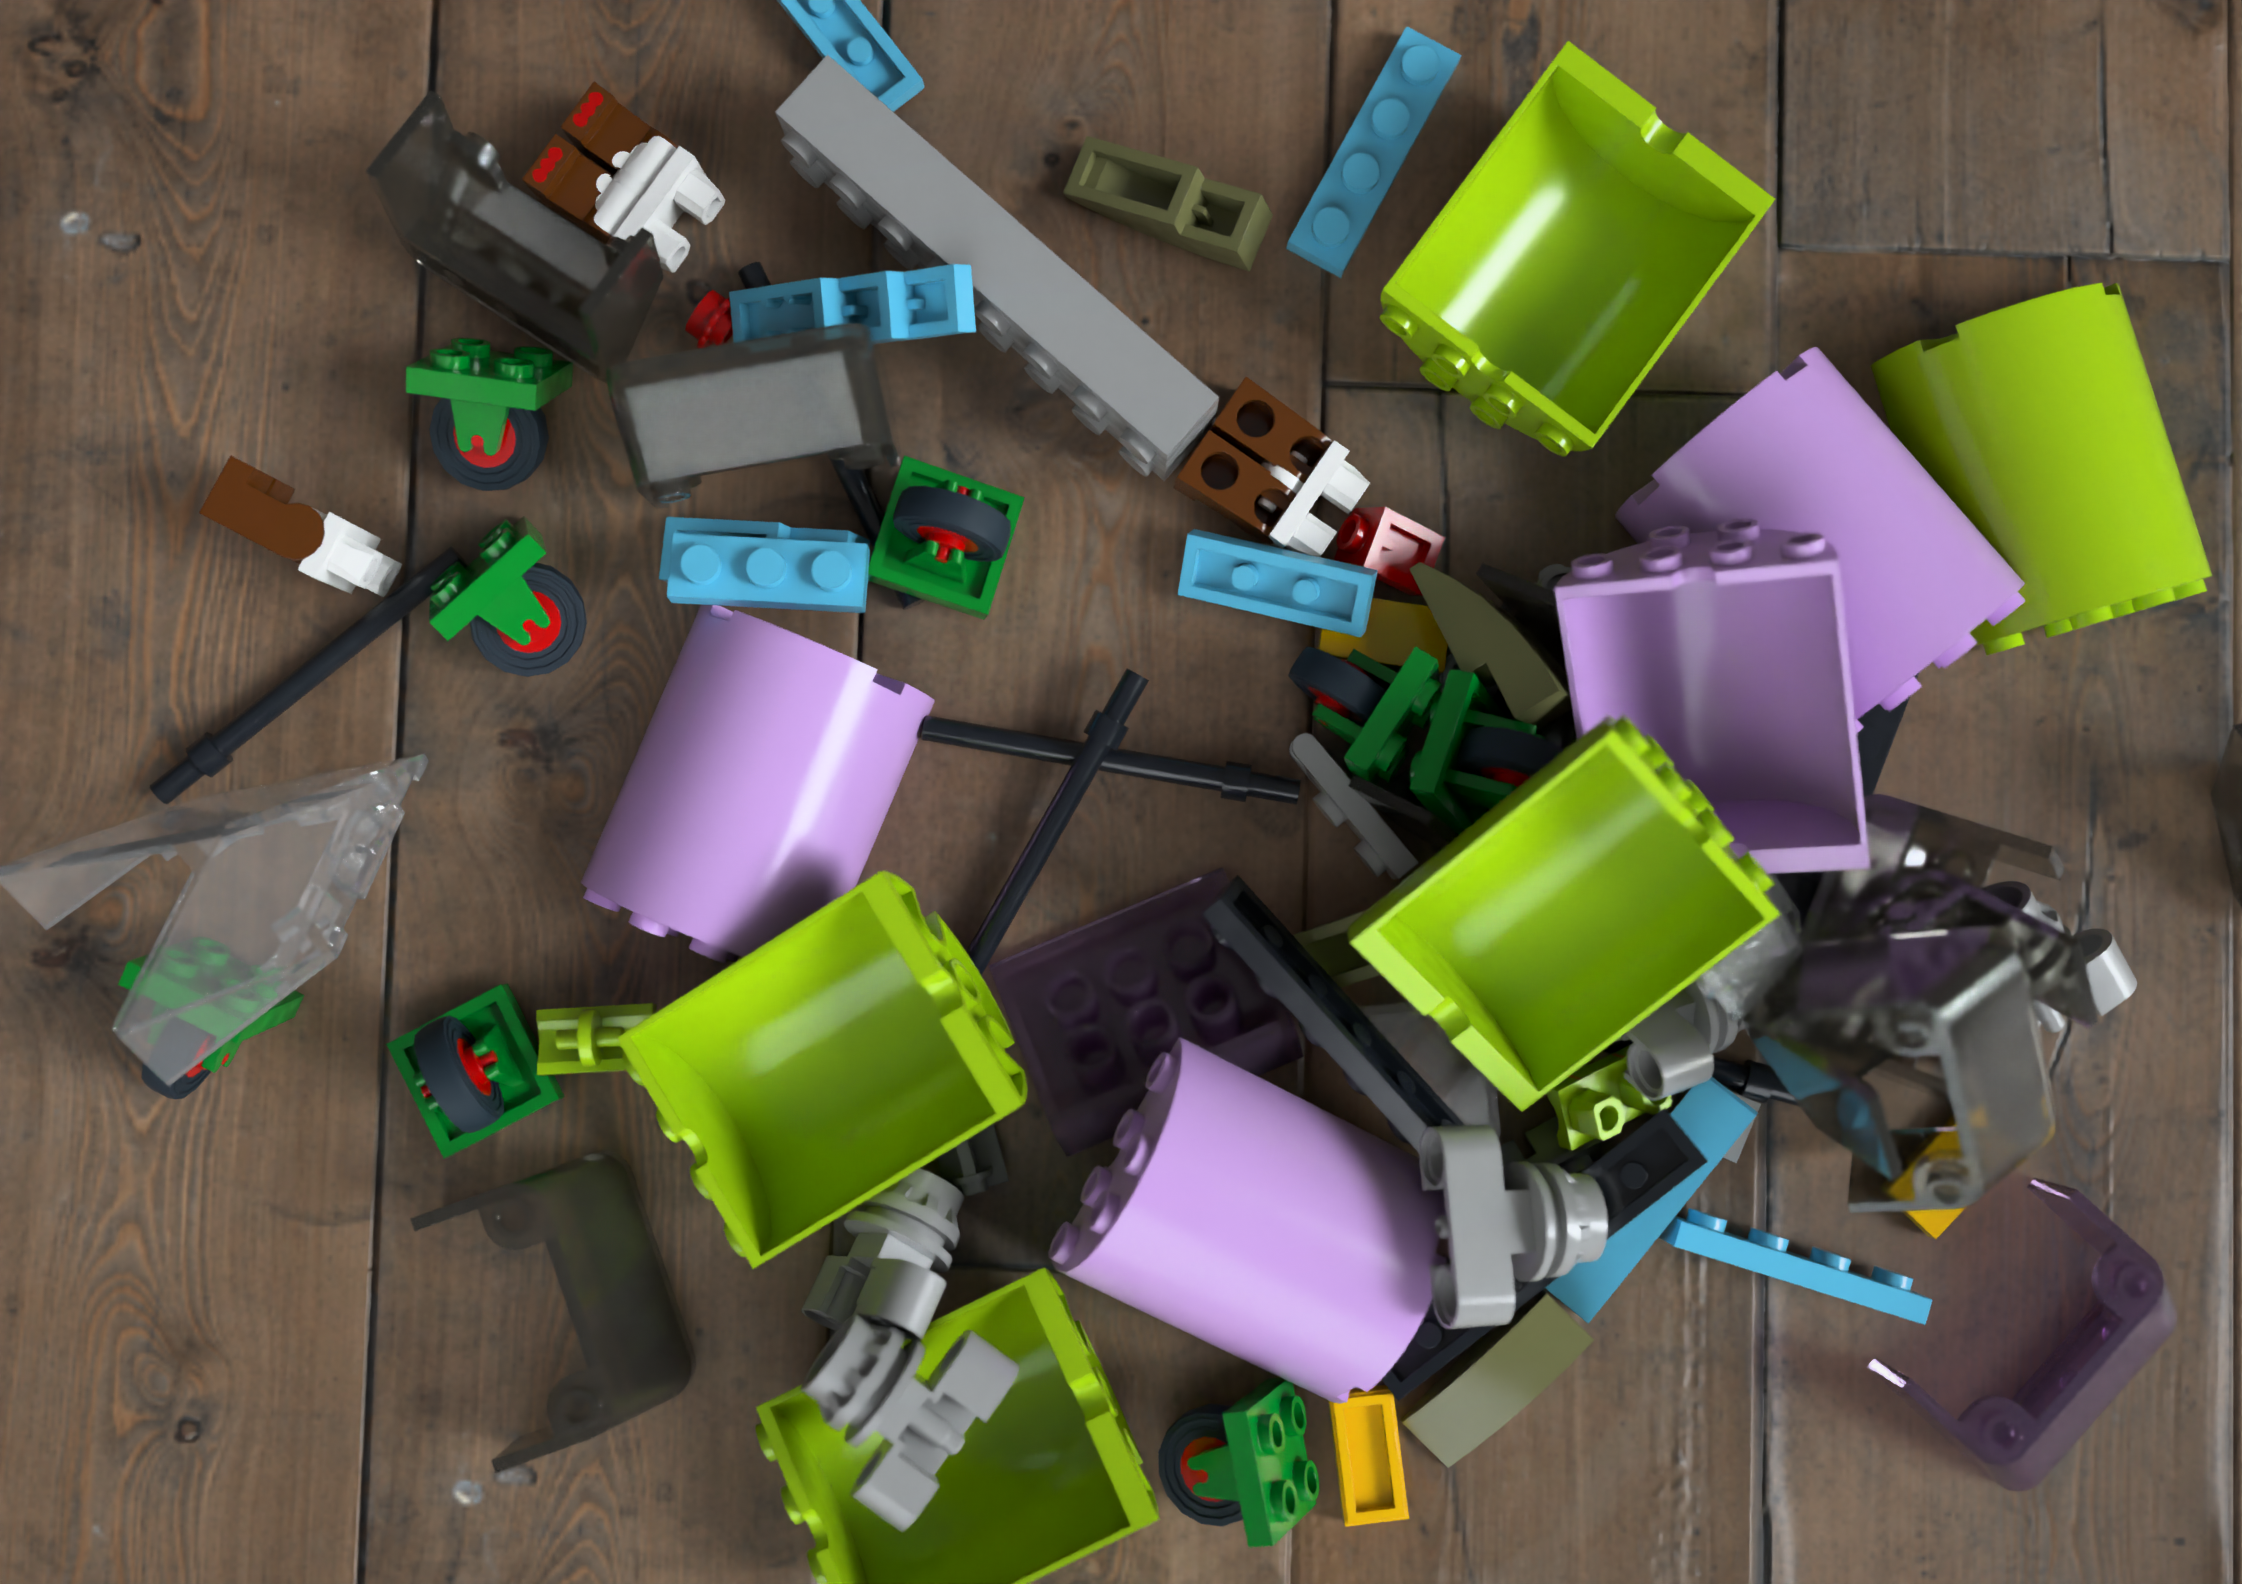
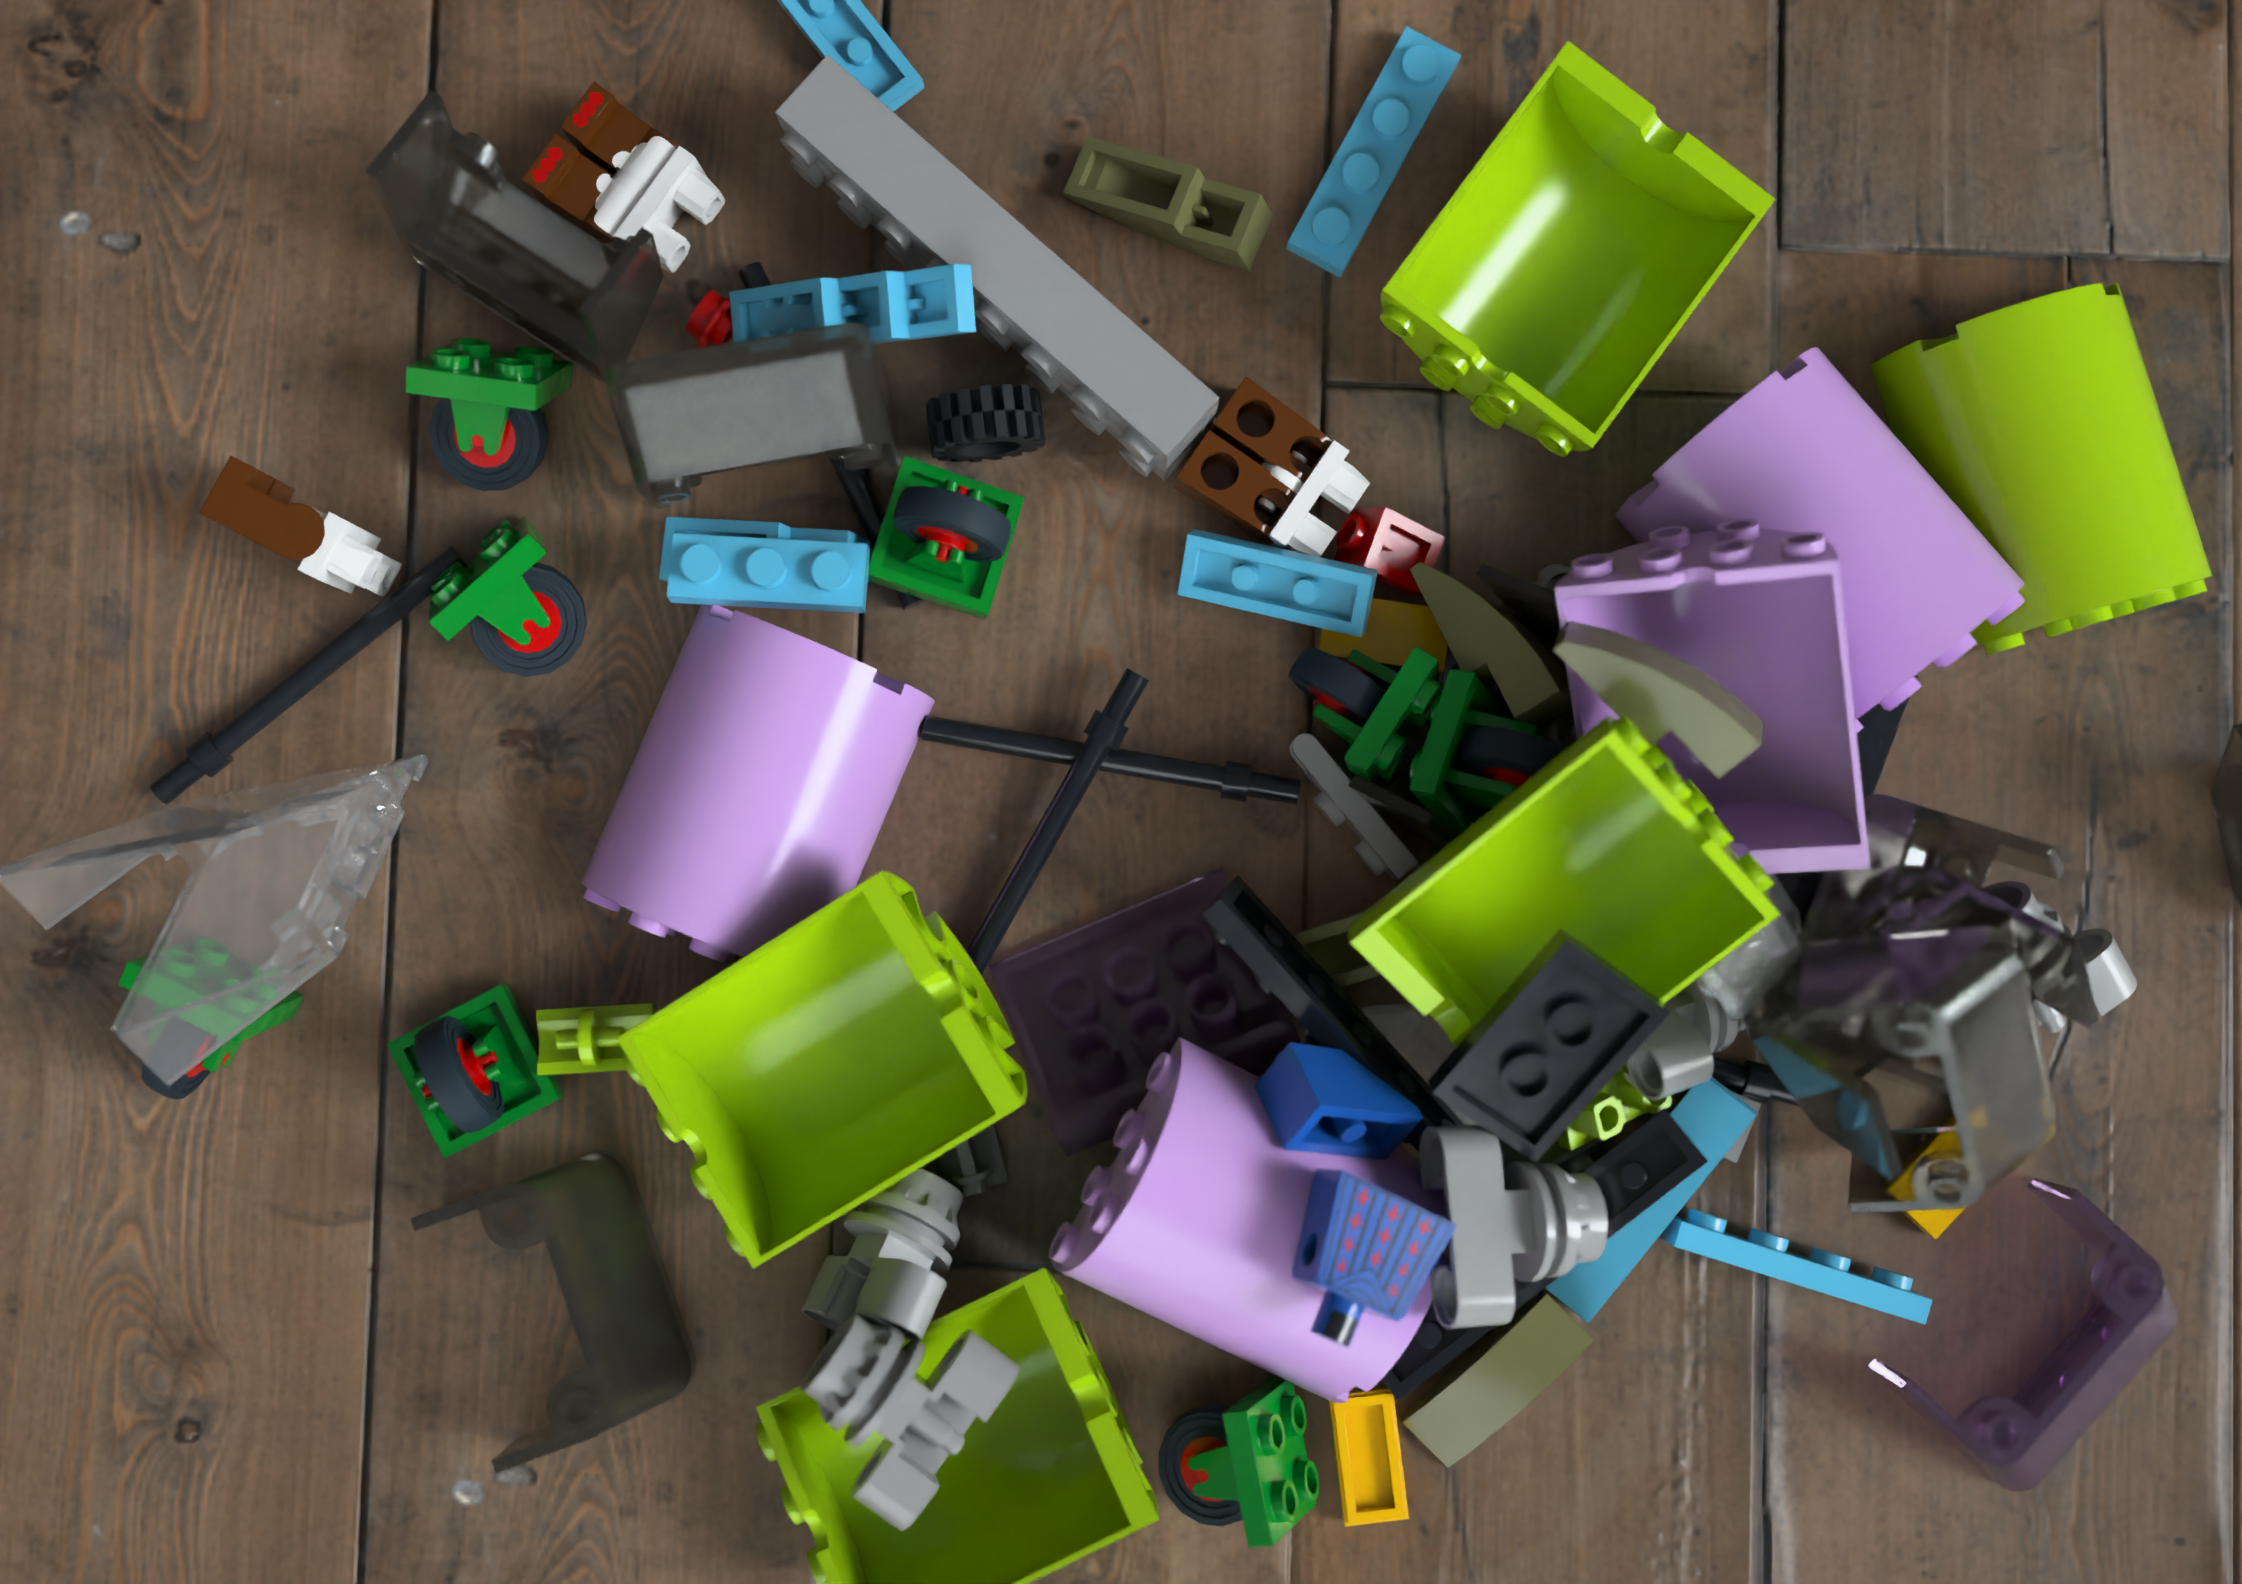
(985, 423): none -> black tyre
(1333, 1104): none -> blue slope
(1363, 1252): none -> torso
(1548, 1046): none -> black plate
(1662, 695): none -> olive slope

